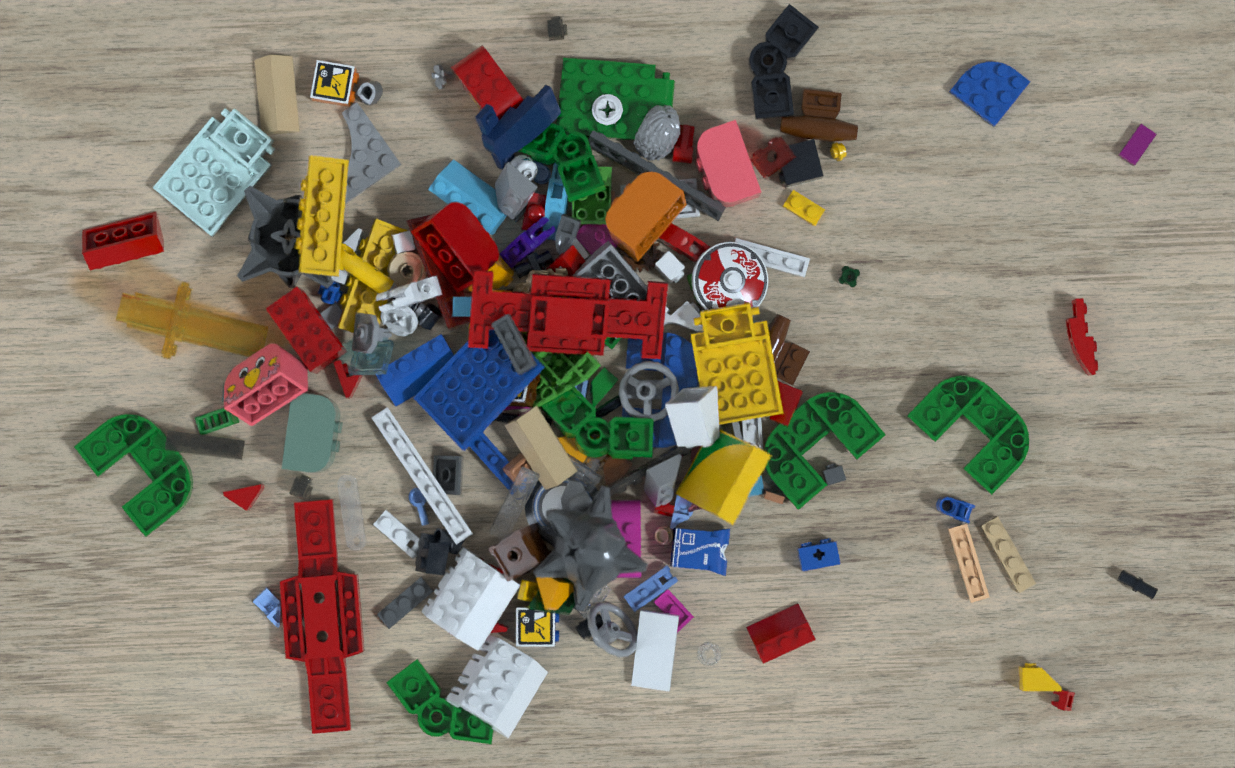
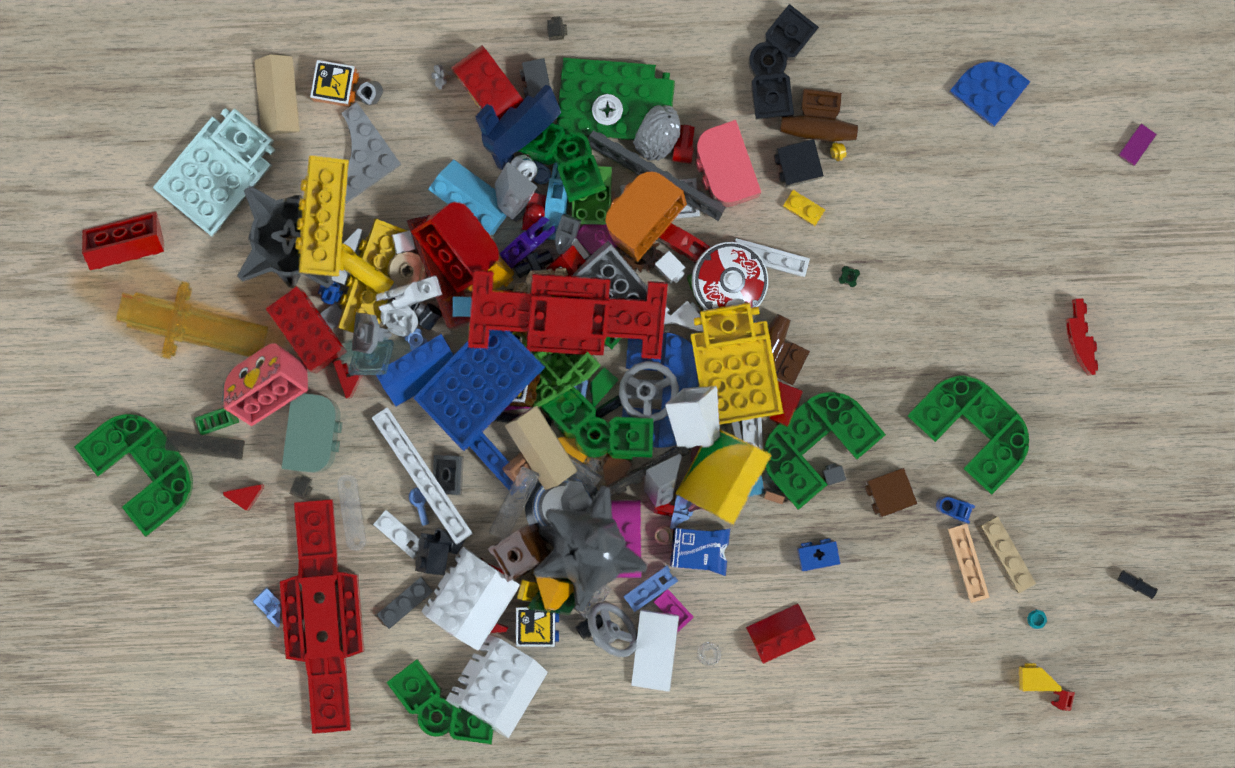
(416, 334): none -> light blue plate
(514, 344): dark grey plate -> none
(535, 75): none -> dark grey hinge
(784, 156): clear red brick -> none
(890, 492): none -> reddish brown piece
(1037, 619): none -> teal plate

